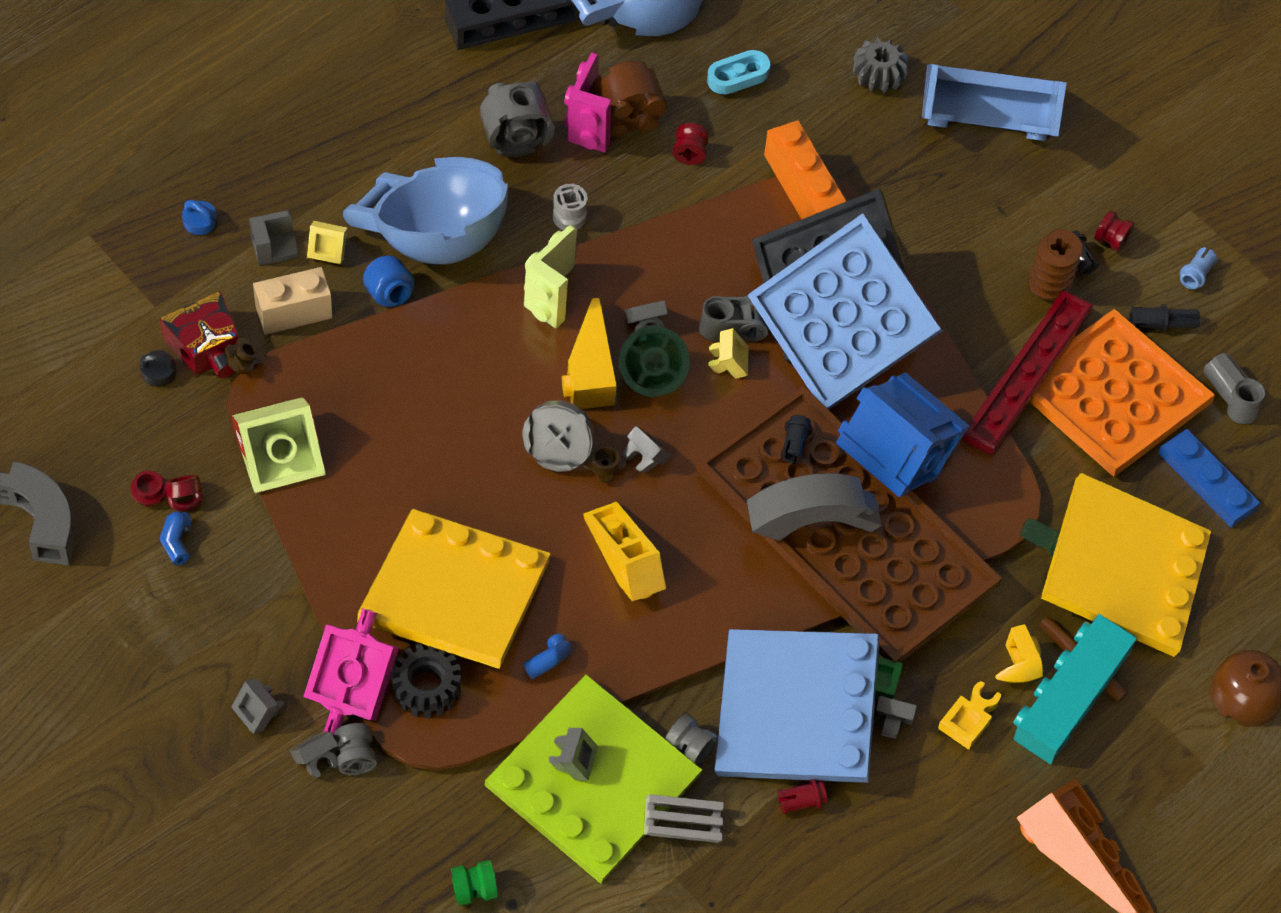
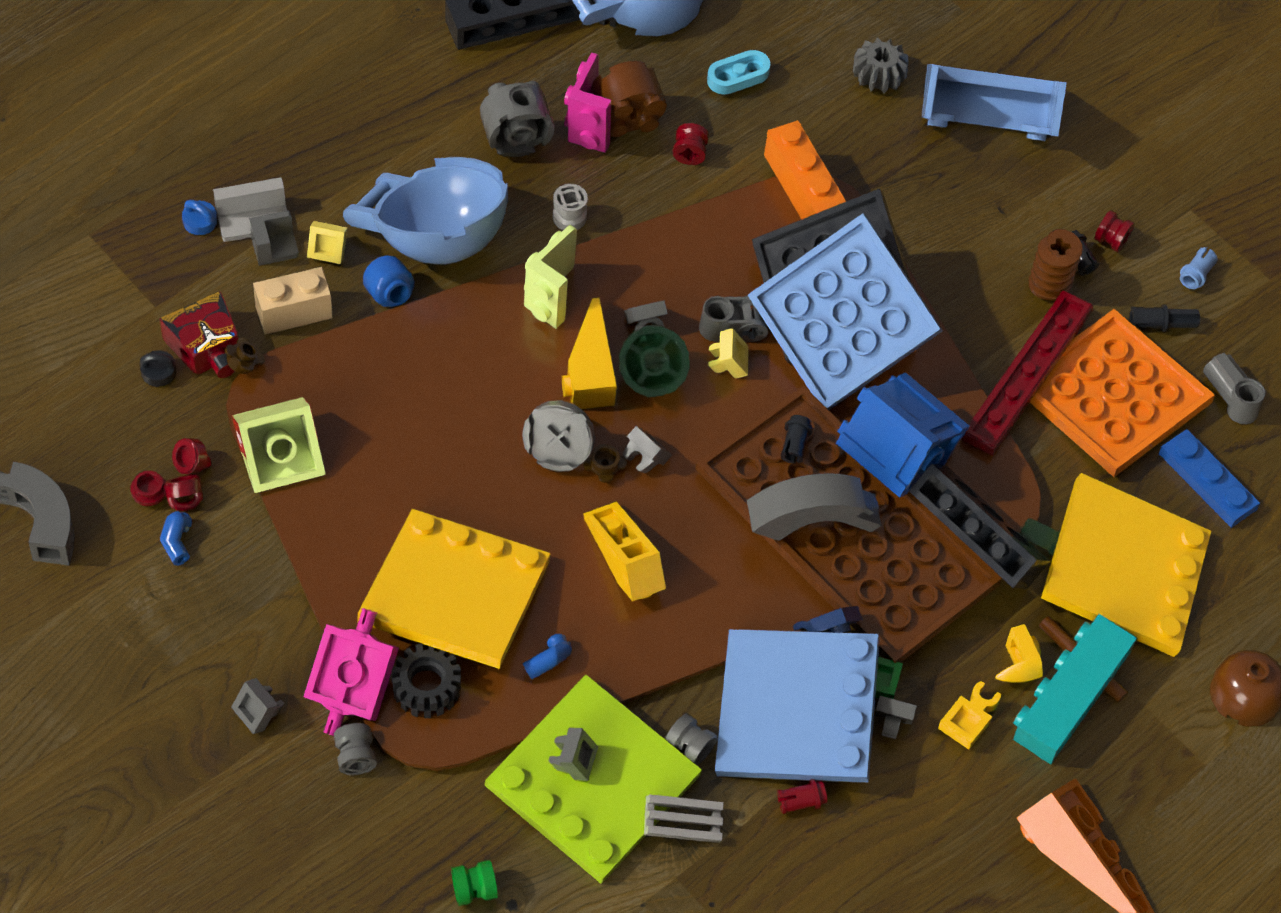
(190, 456): none -> dark red tile
(243, 201): none -> light grey panel
(313, 749): dark grey tile -> none
(833, 622): none -> dark blue plate
(979, 526): none -> black brick

